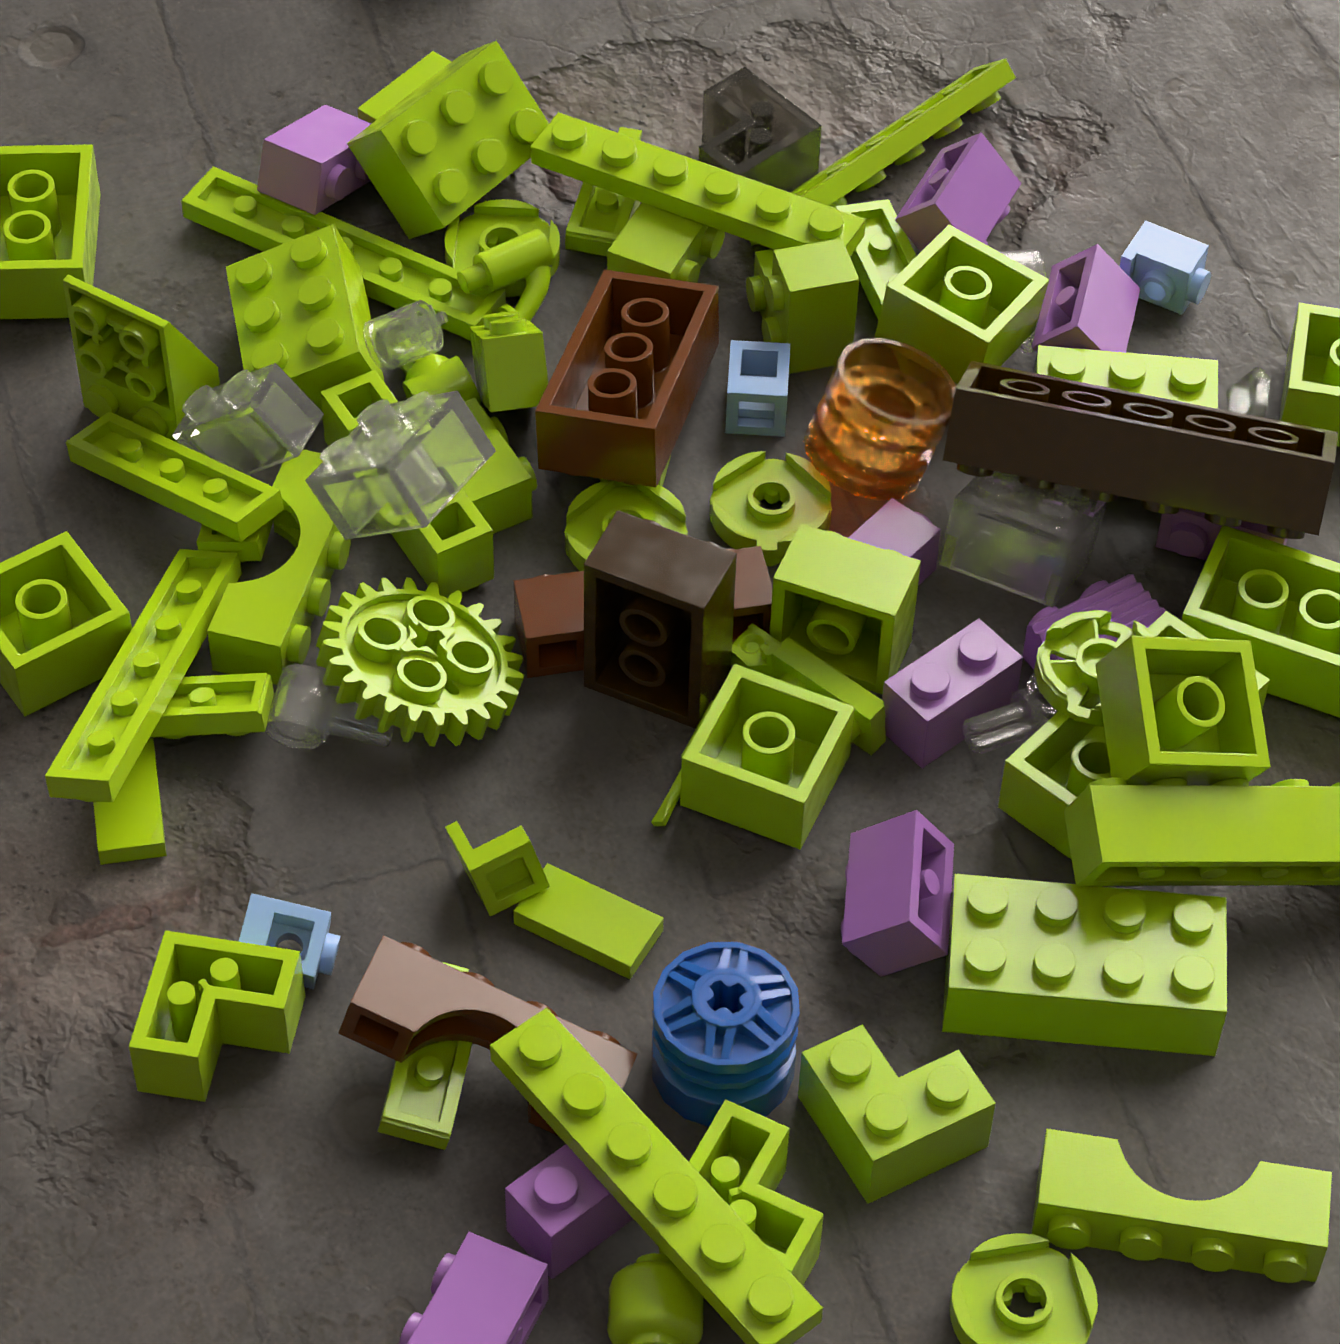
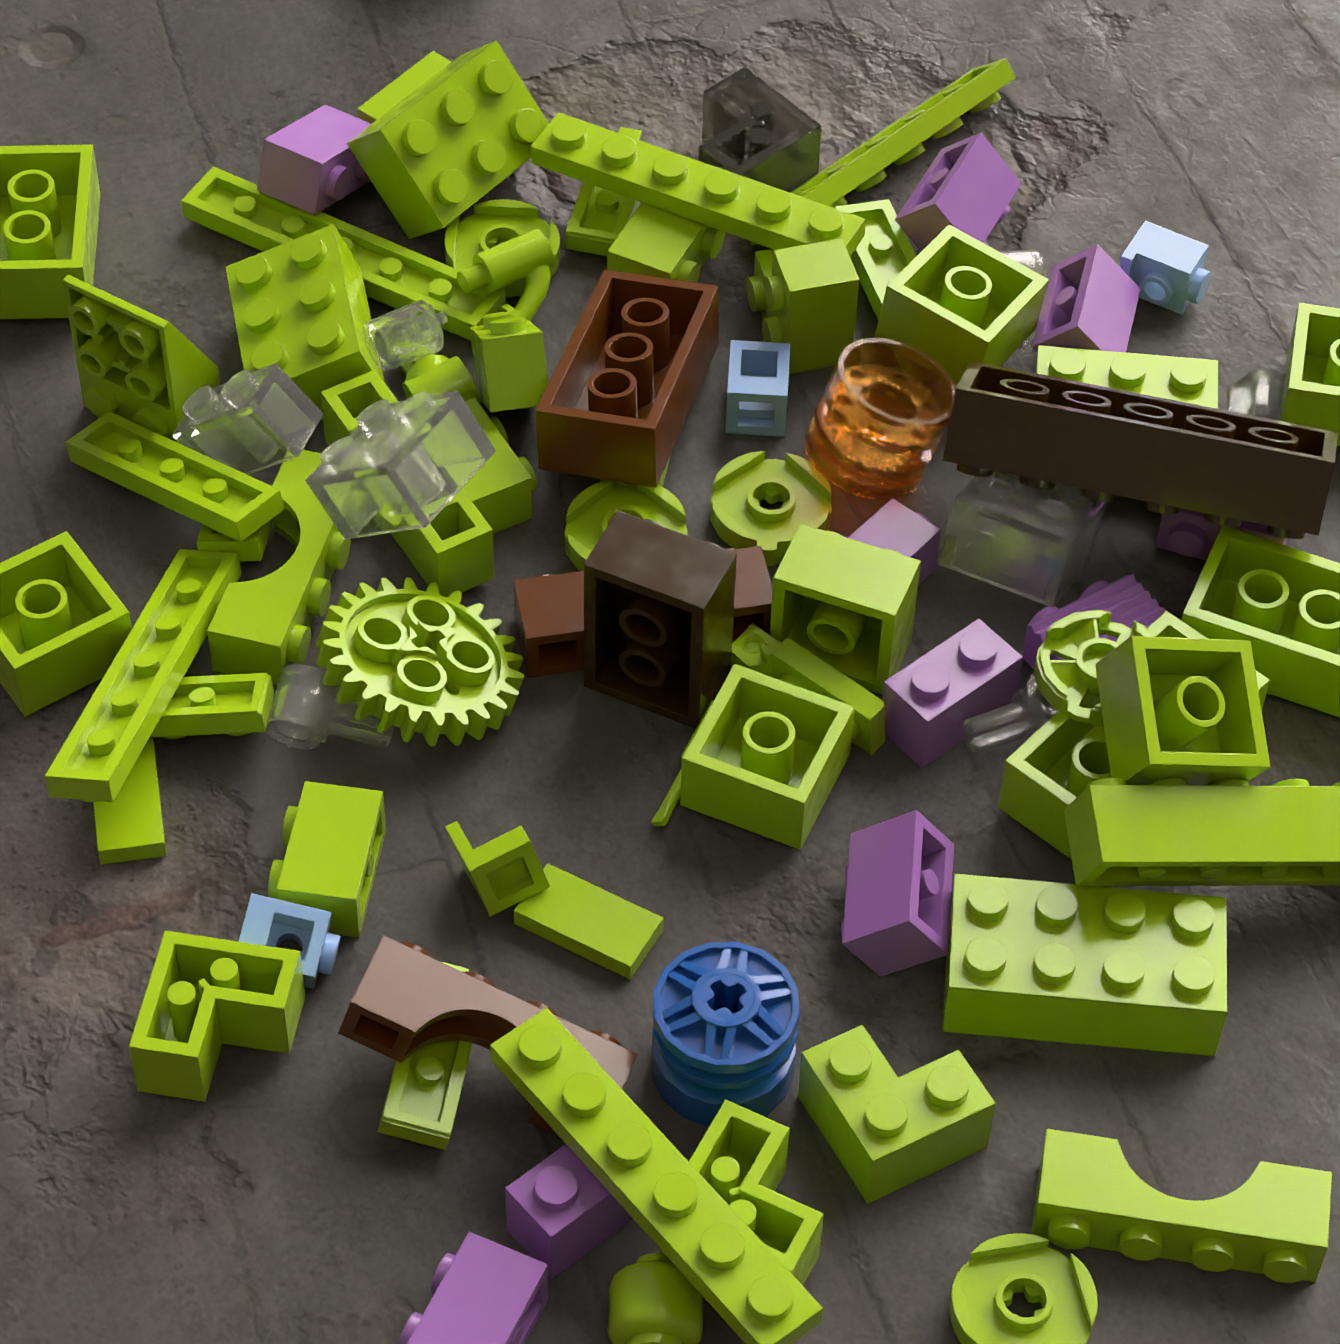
(331, 853): none -> lime brick

